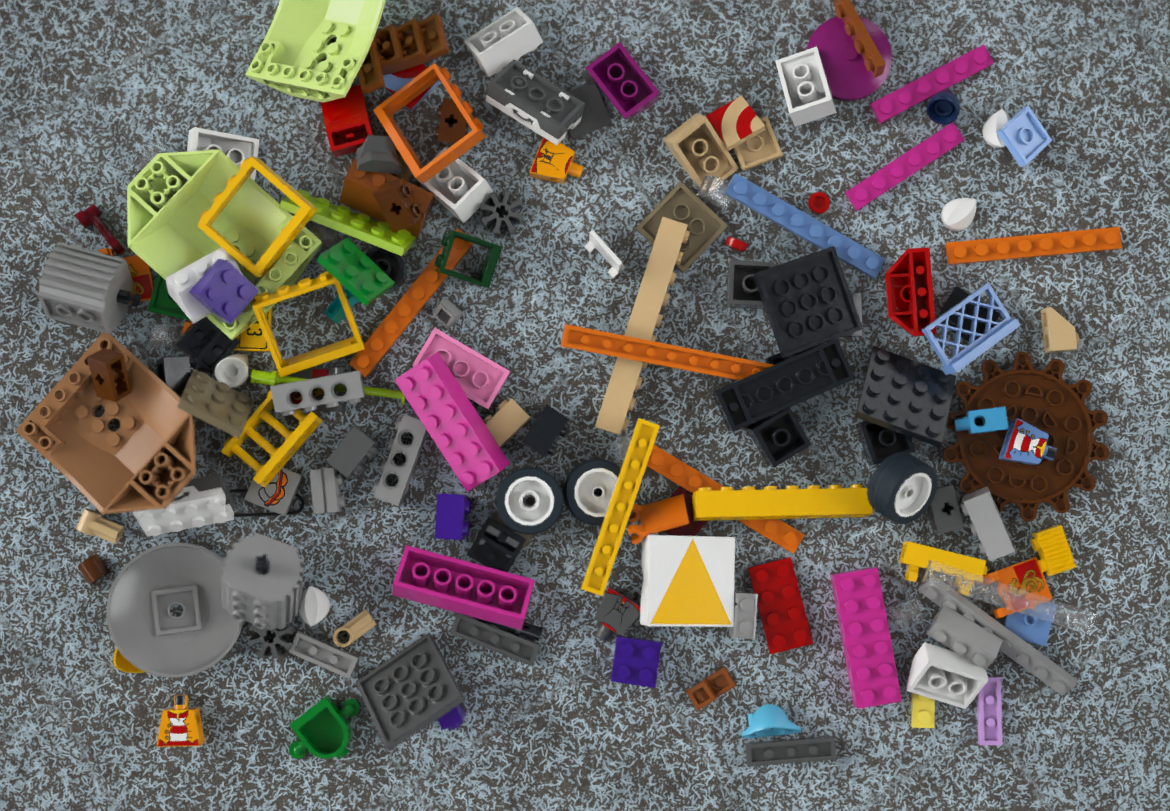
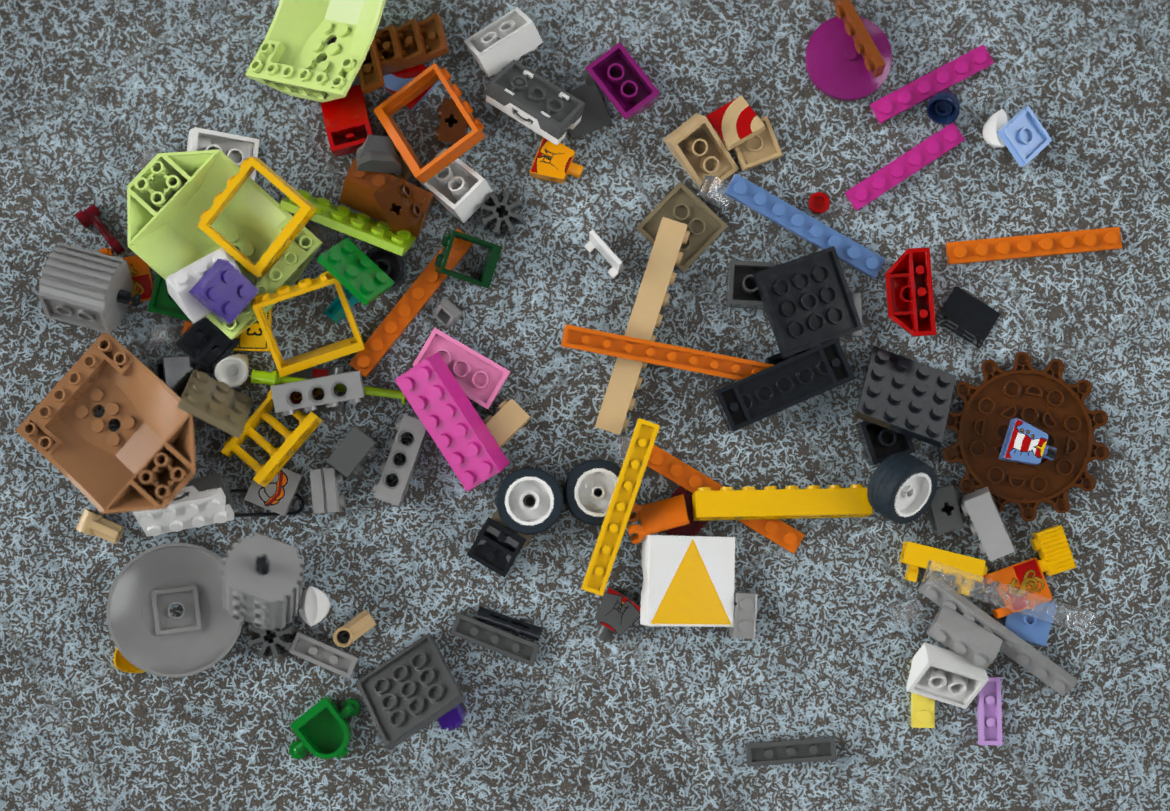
(93, 569): reddish brown brick -> none
(109, 374): reddish brown brick -> none
(181, 725): torso -> none
(451, 516): dark purple brick -> none
(463, 587): dark pink brick -> none
(546, 431): black brick -> none
(635, 661): dark purple brick -> none
(711, 688): dark orange slope -> none
(736, 244): red tile -> none
(769, 721): medium azure hat -> none
(778, 437): black brick -> none
(780, 605): red plate -> none
(805, 86): white slope -> none
(865, 637): dark pink brick -> none
(959, 213): white piece -> none
(983, 341): medium blue fence -> none
(993, 420): dark azure torso -> none
(1057, 332): tan slope -> none

